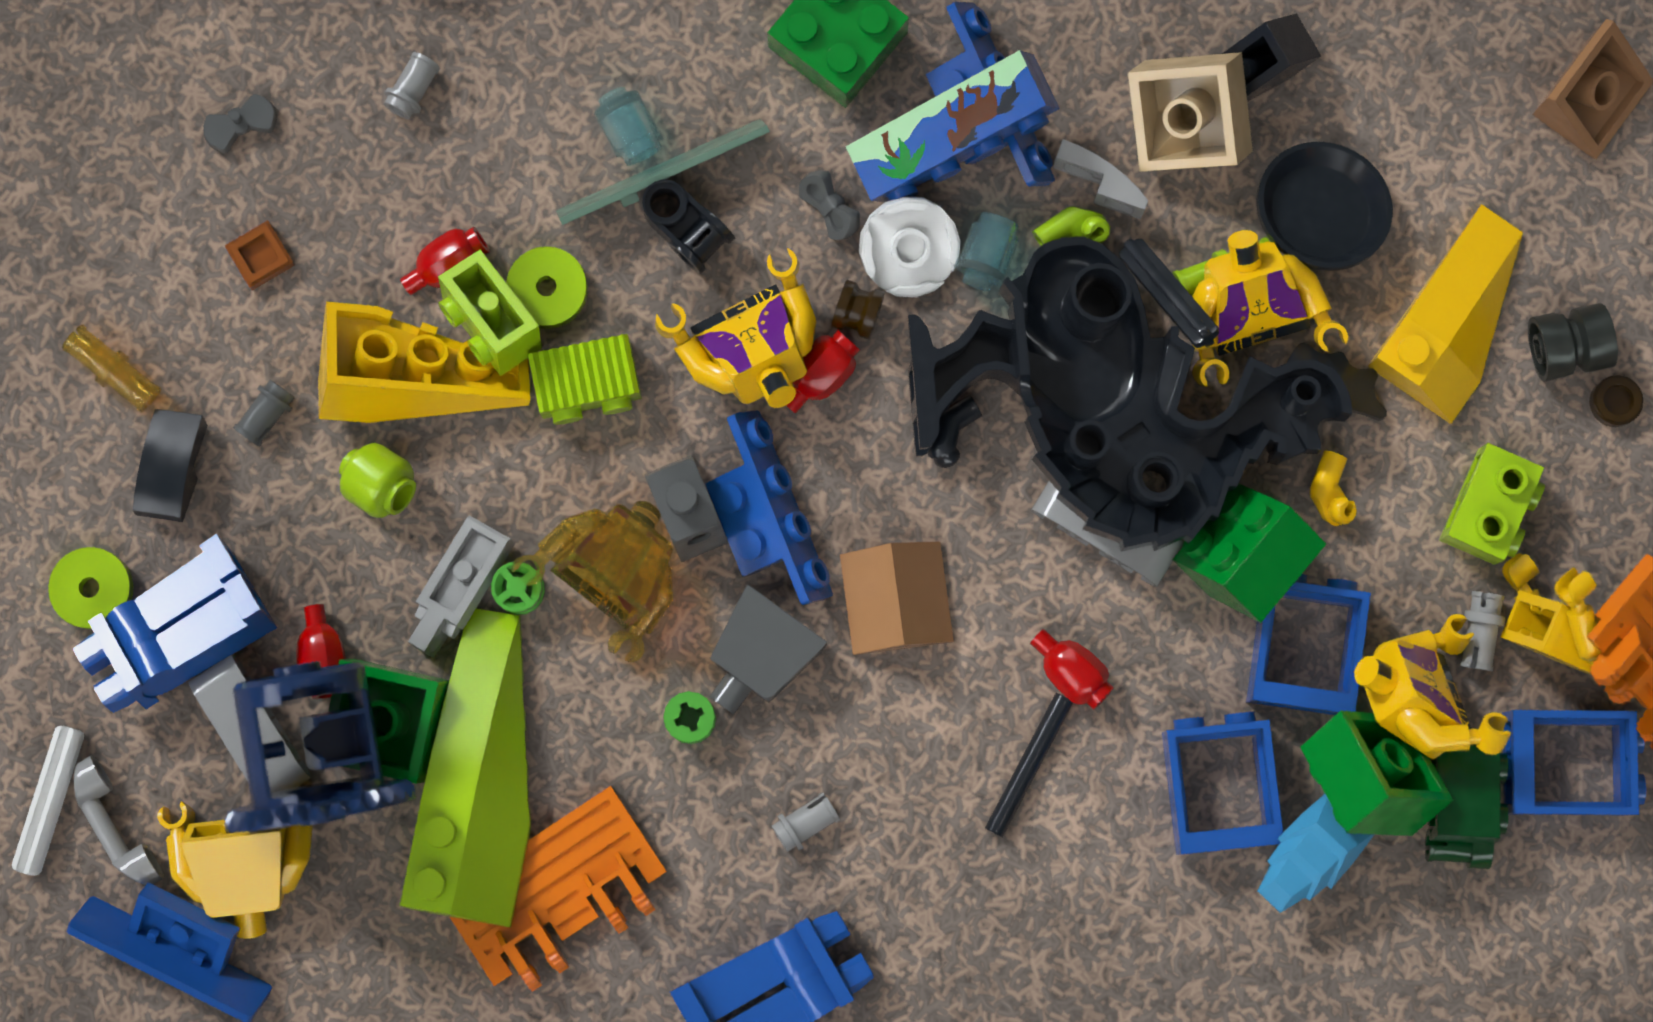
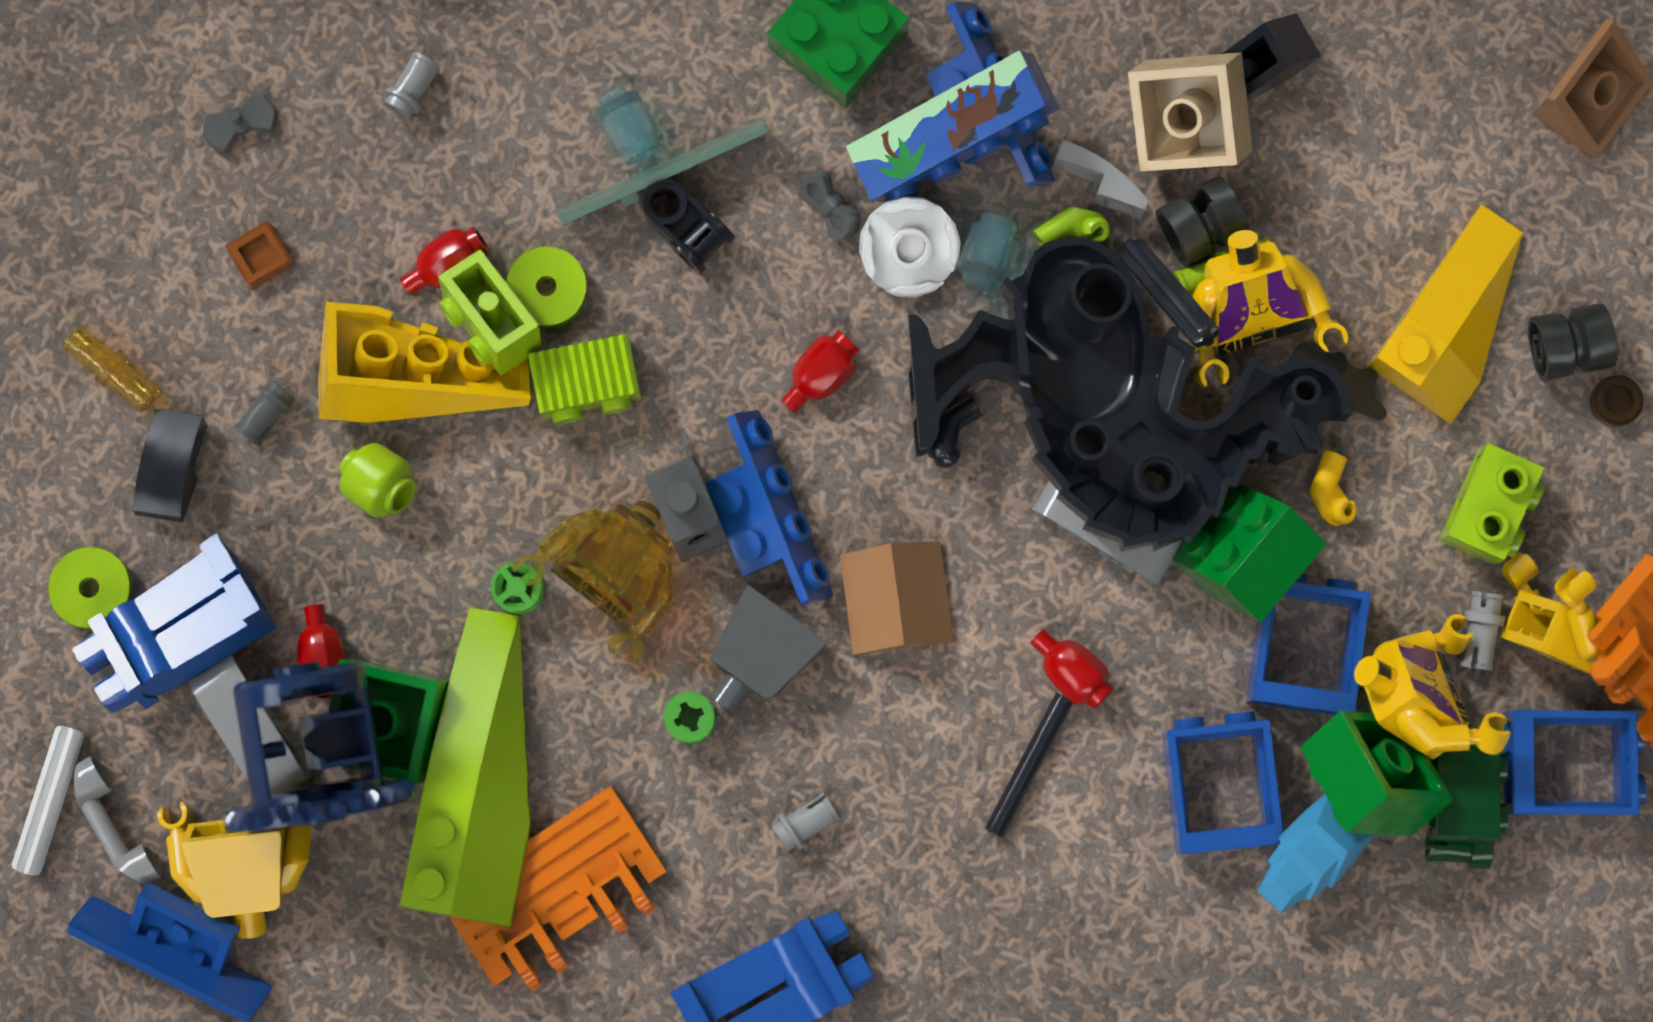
(458, 584): light grey hinge -> none
(753, 345): yellow torso -> none
(858, 309): dark brown wheel -> none
(1202, 221): none -> pearl dark grey wheel
(1324, 205): black piece -> none

